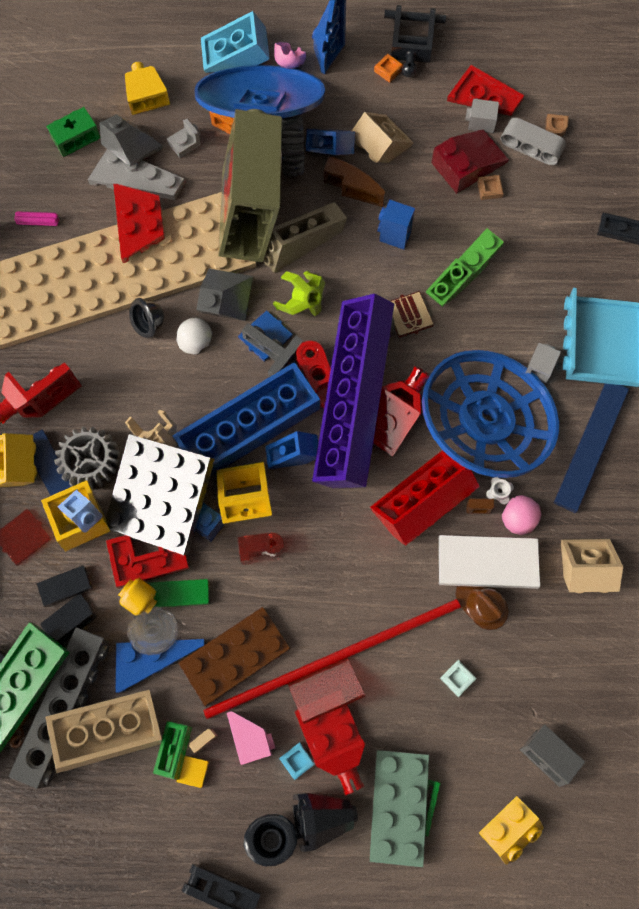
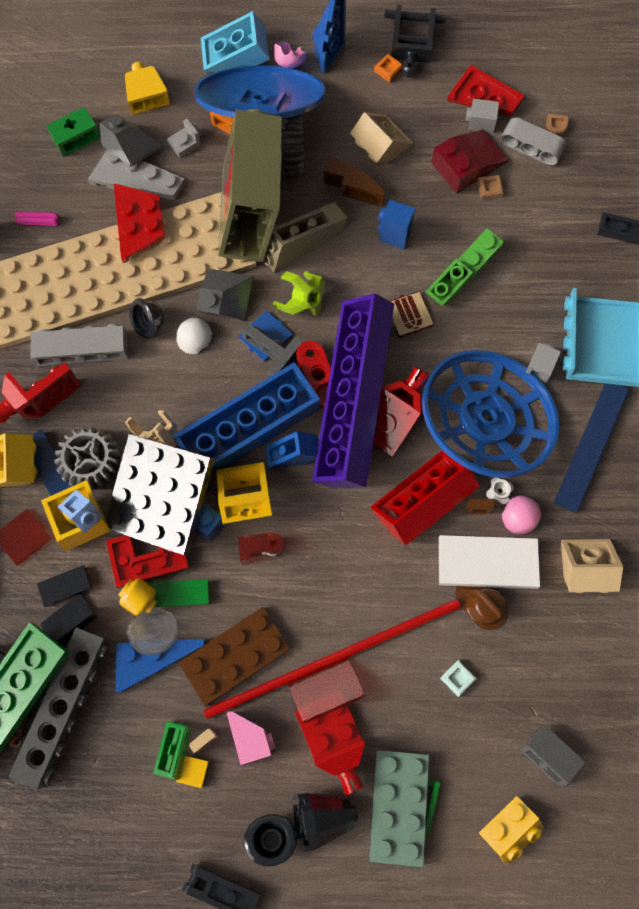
(79, 345): none -> light grey brick
(103, 731): tan slope -> none
(297, 761): medium azure tile -> none
(330, 141): blue slope -> none

